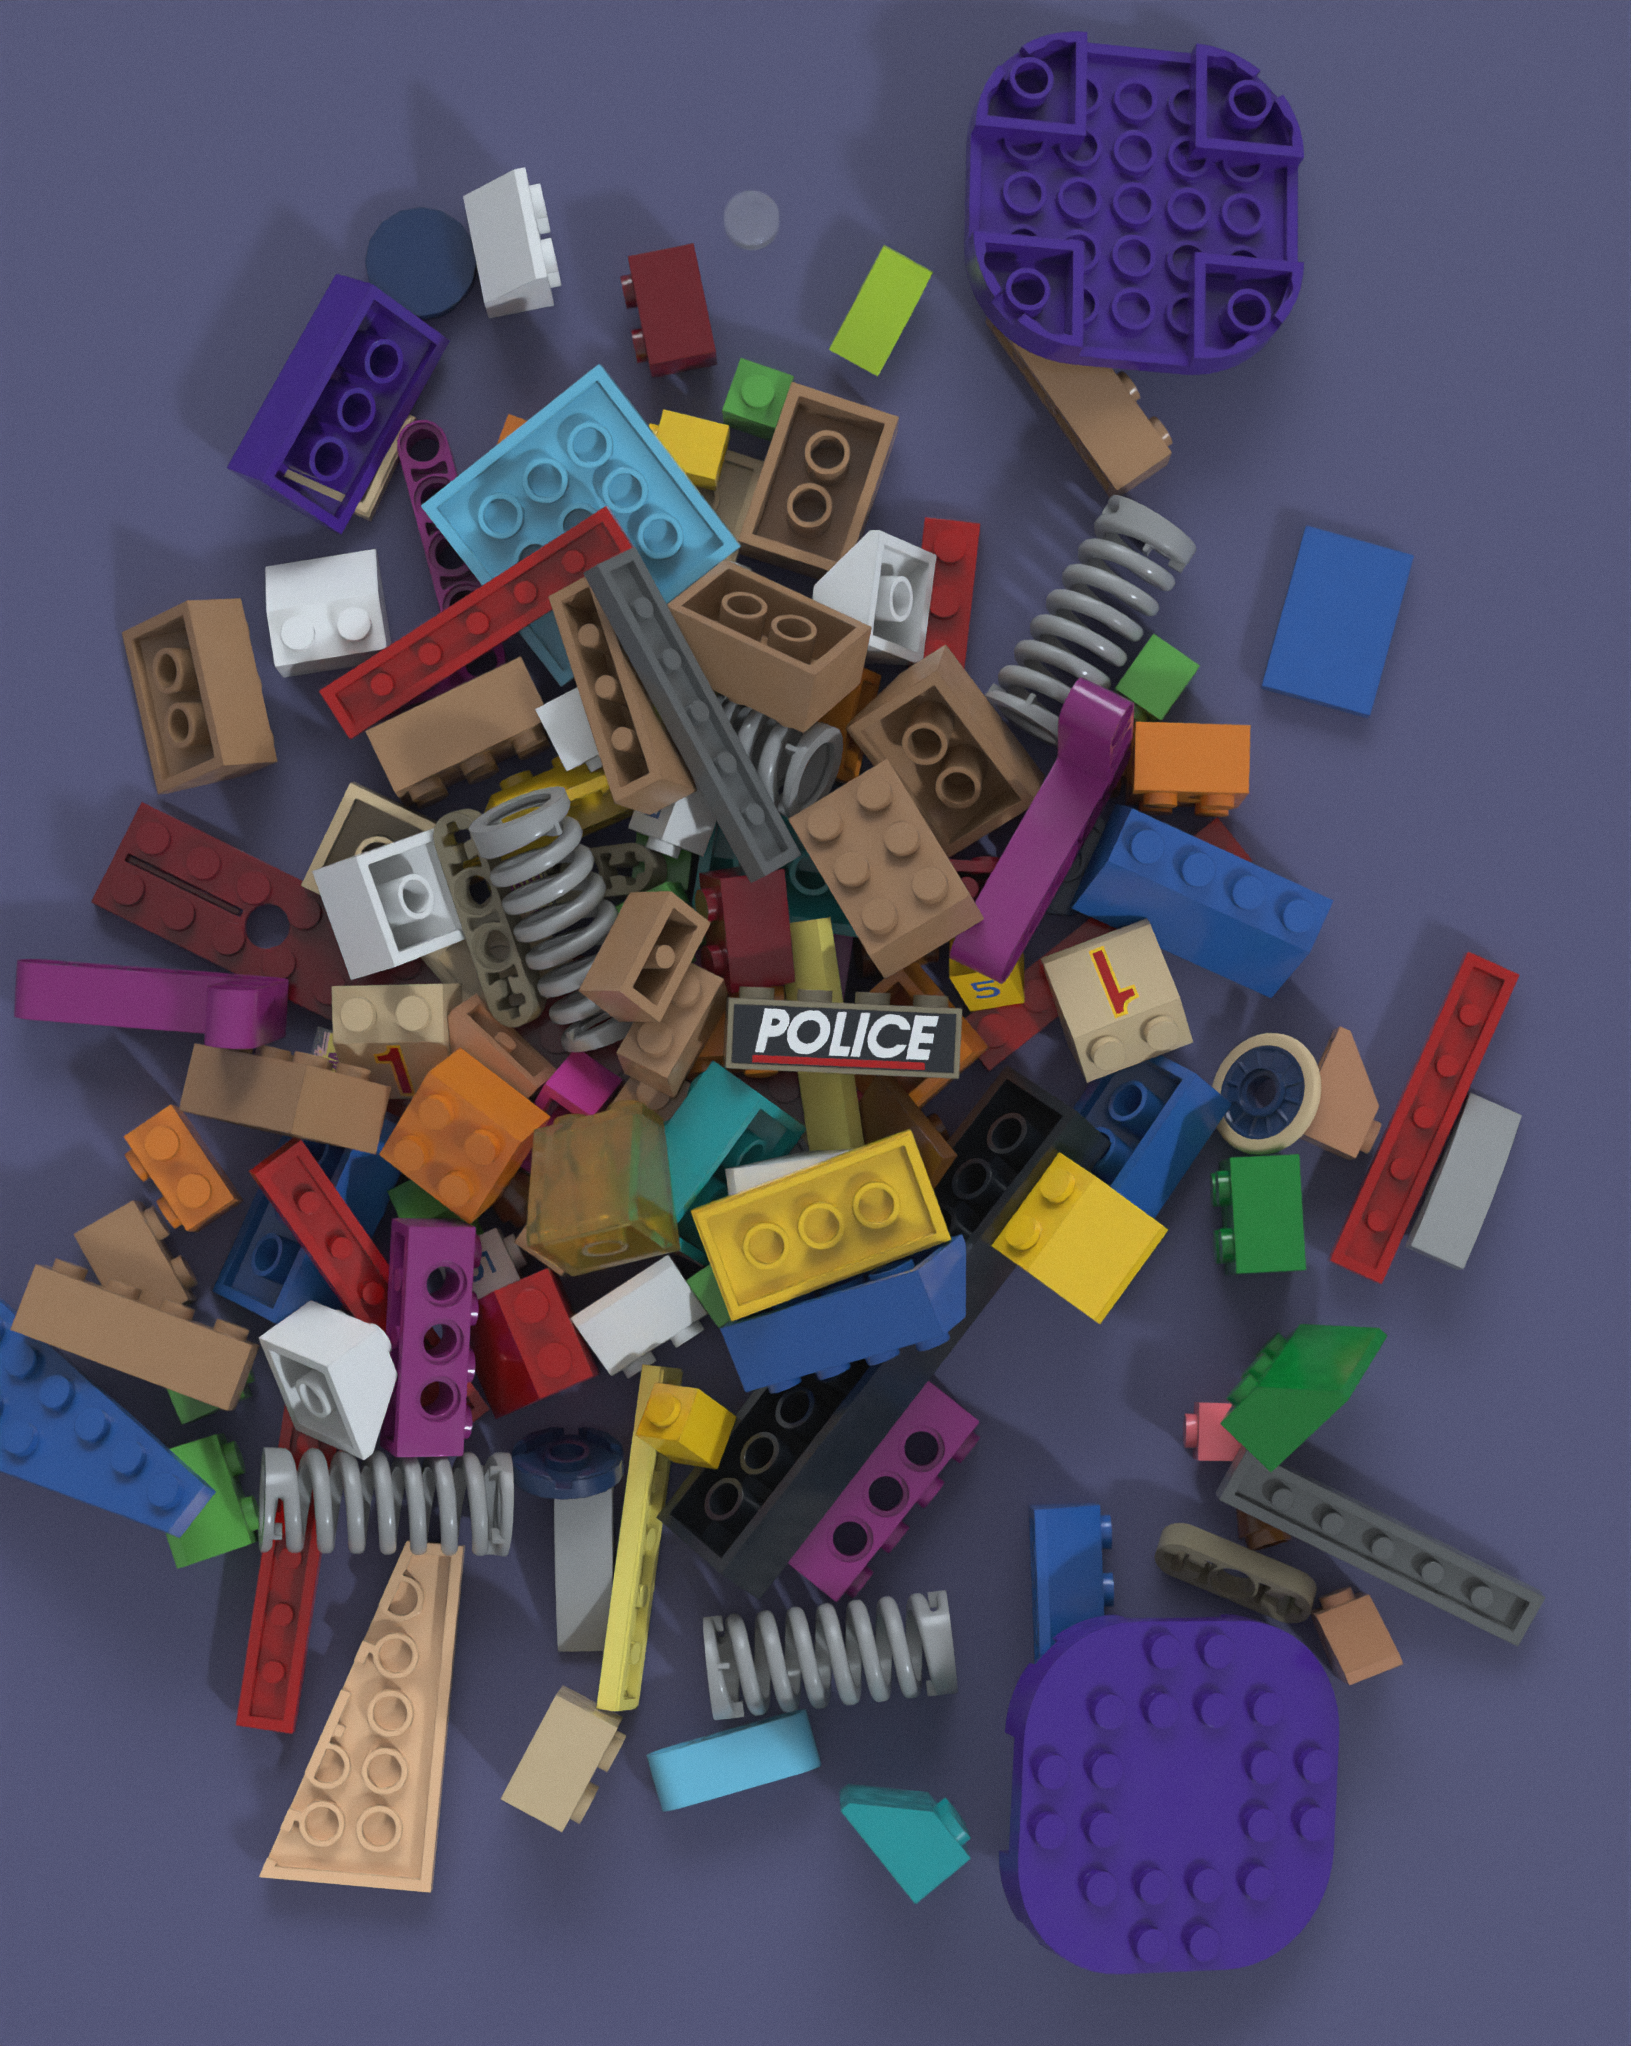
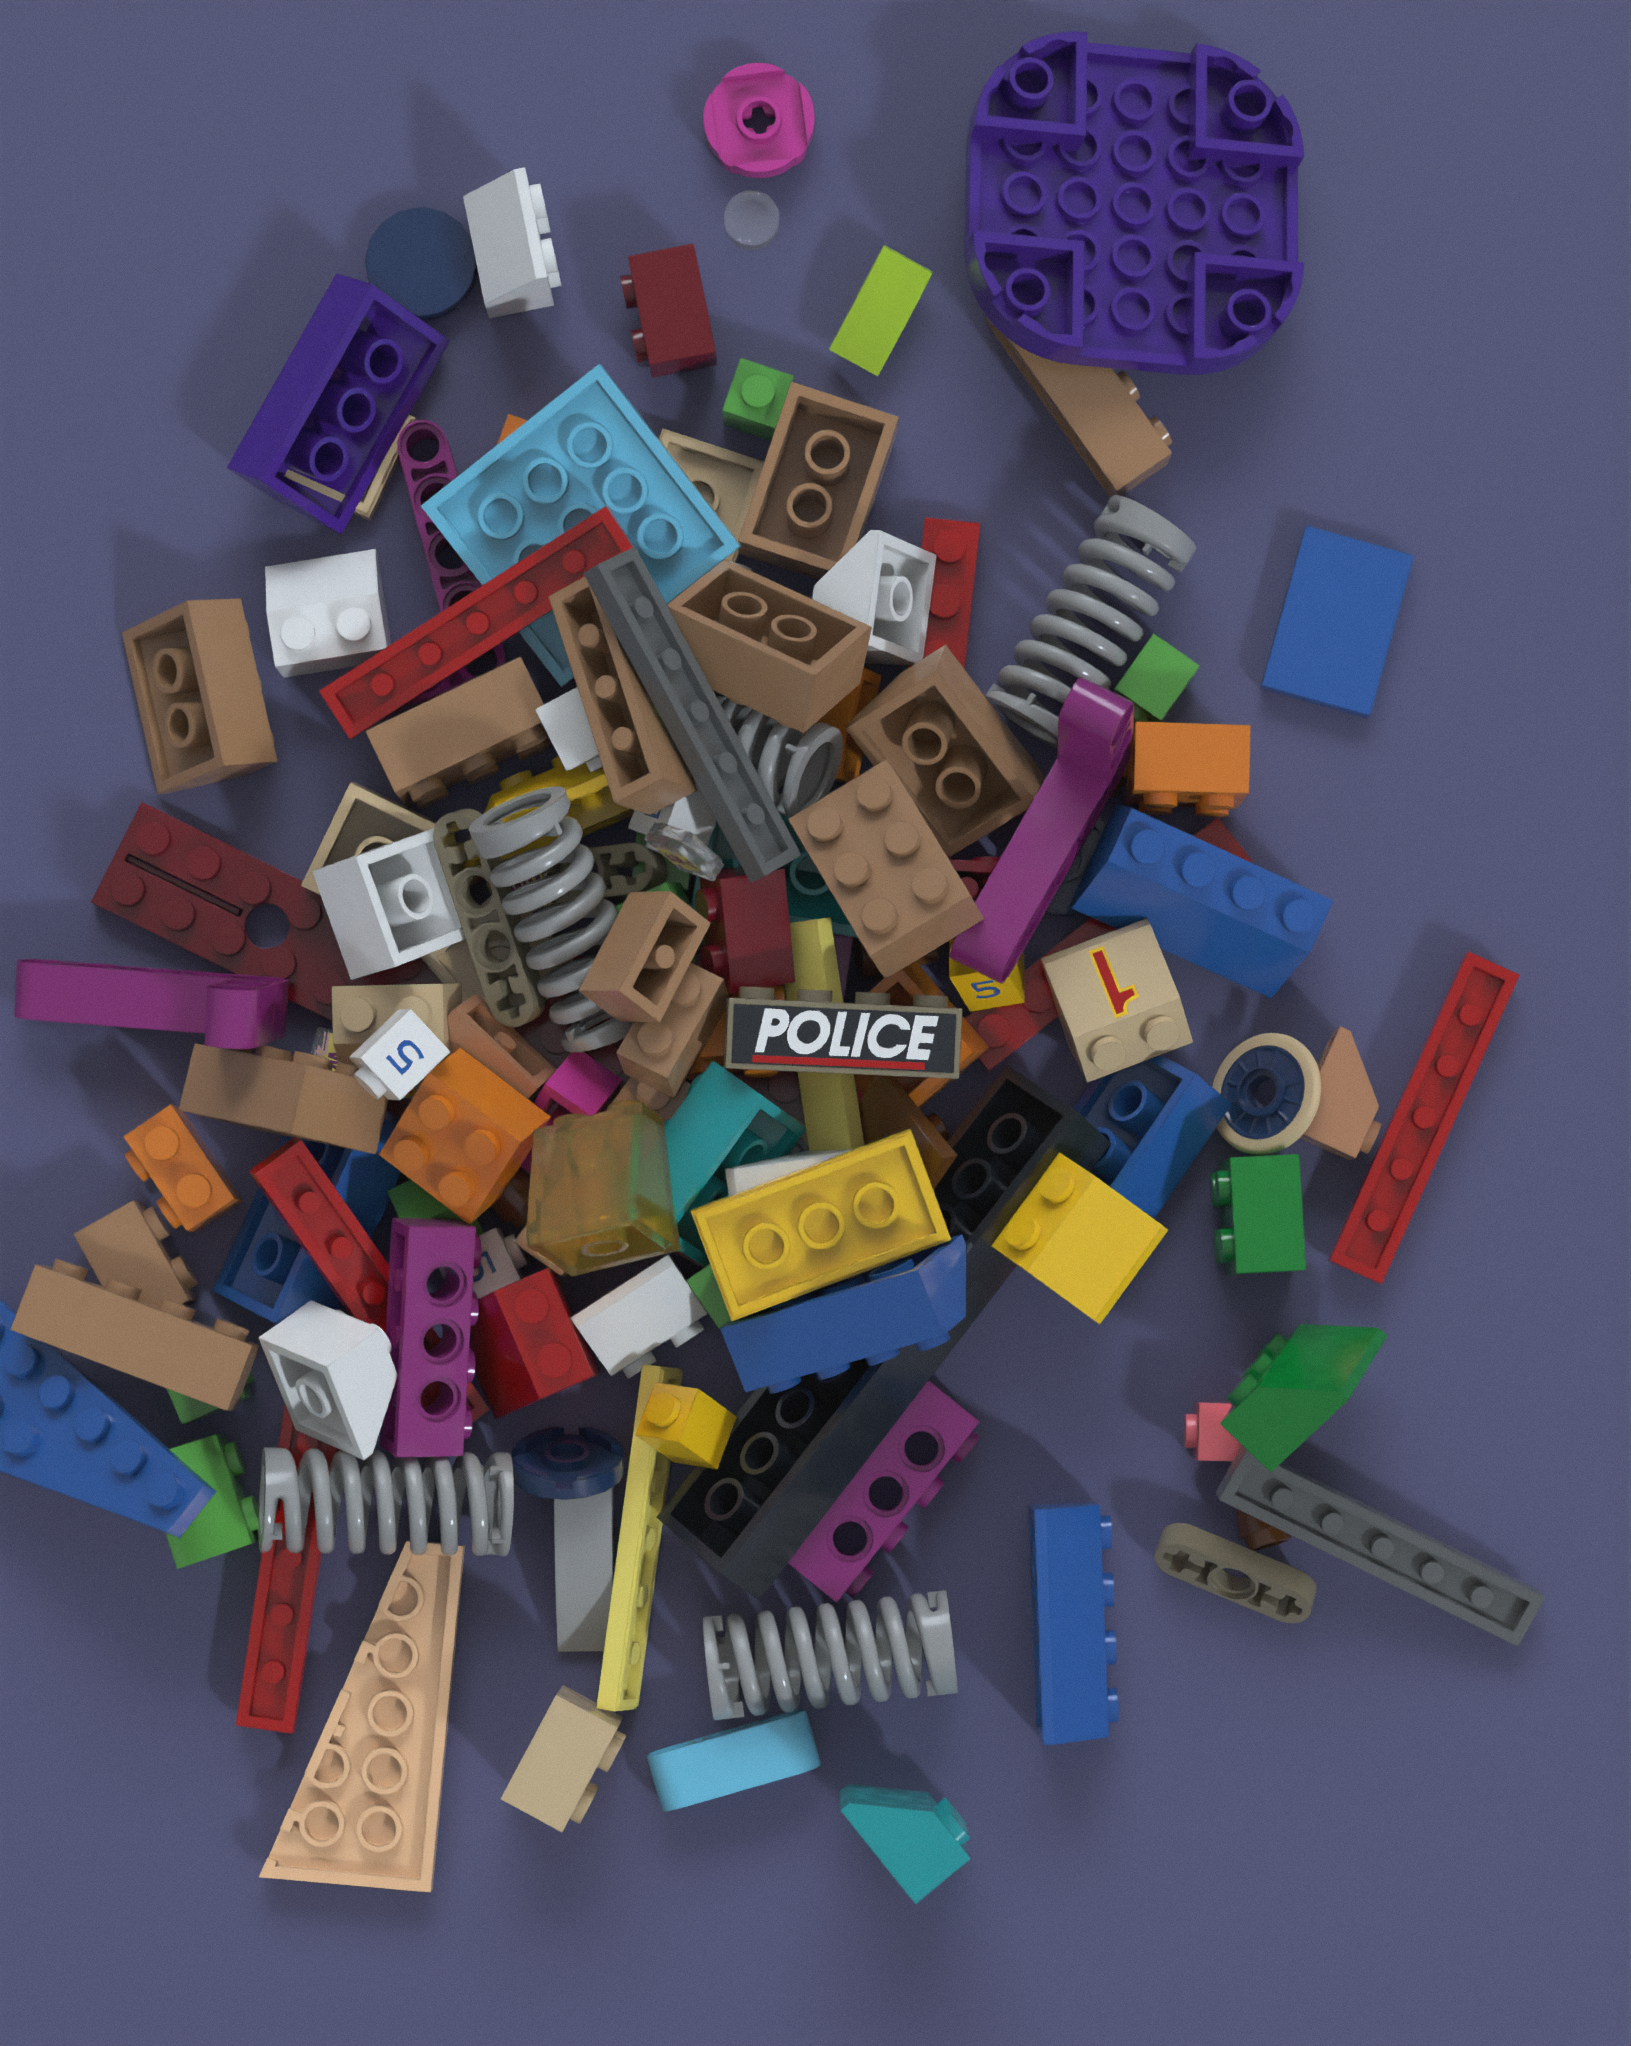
(397, 1056): none -> white brick
(684, 850): none -> clear tile
(695, 445): yellow brick -> none
(780, 97): none -> dark pink plate
(1170, 1793): dark purple plate -> none
(1354, 1636): nougat slope -> none
(1464, 1182): light grey slope -> none

